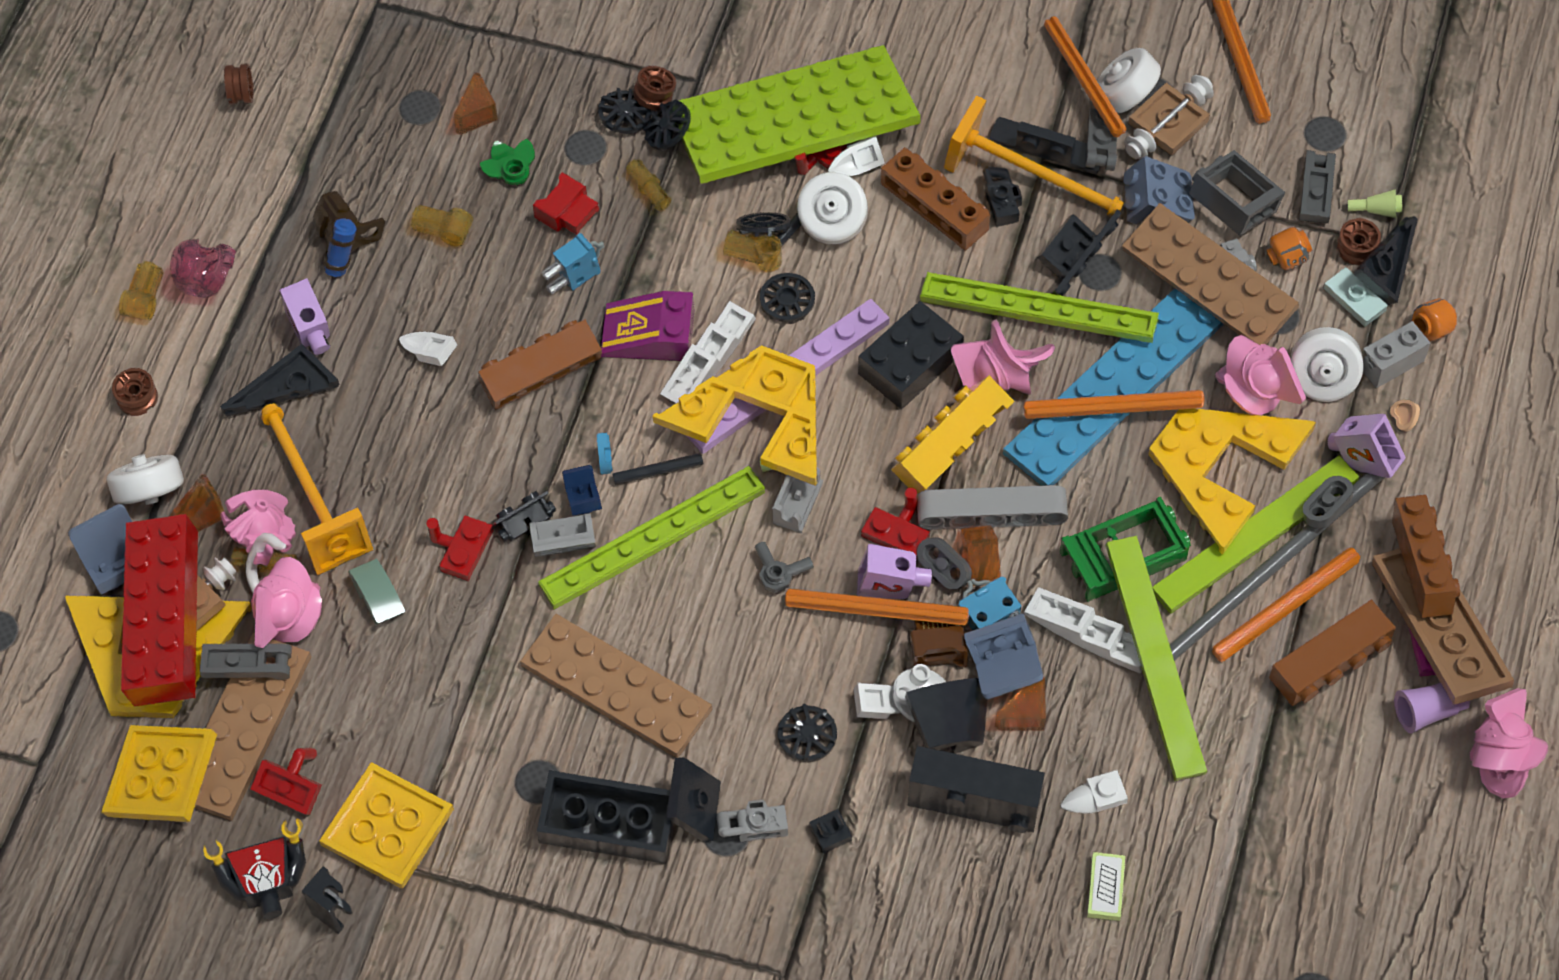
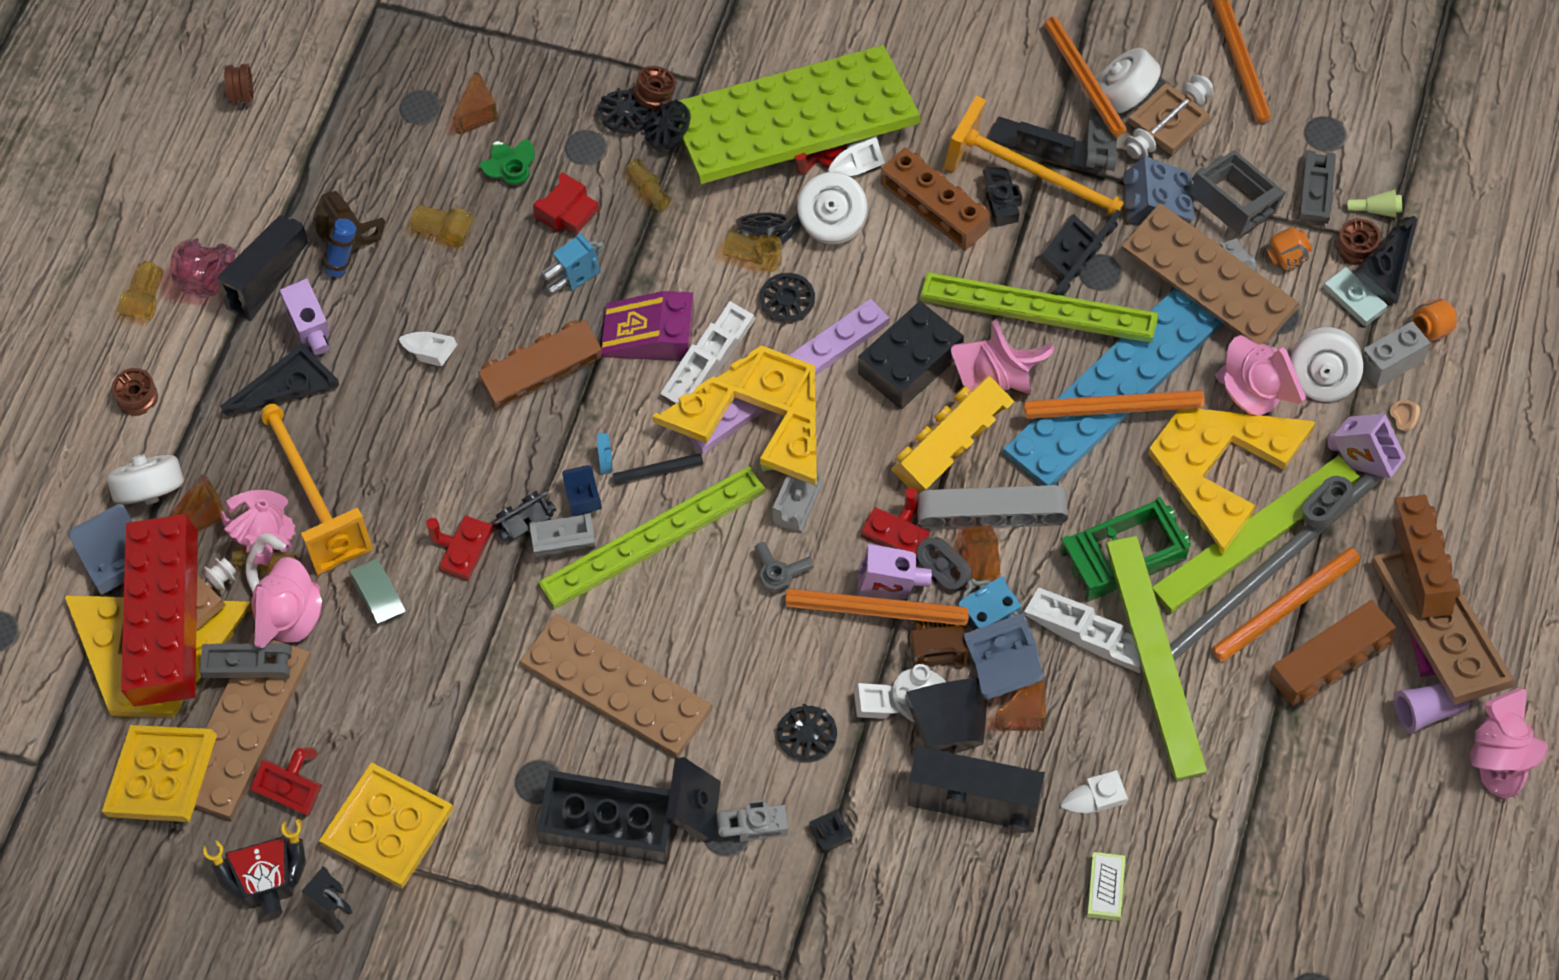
(261, 266): none -> black slope

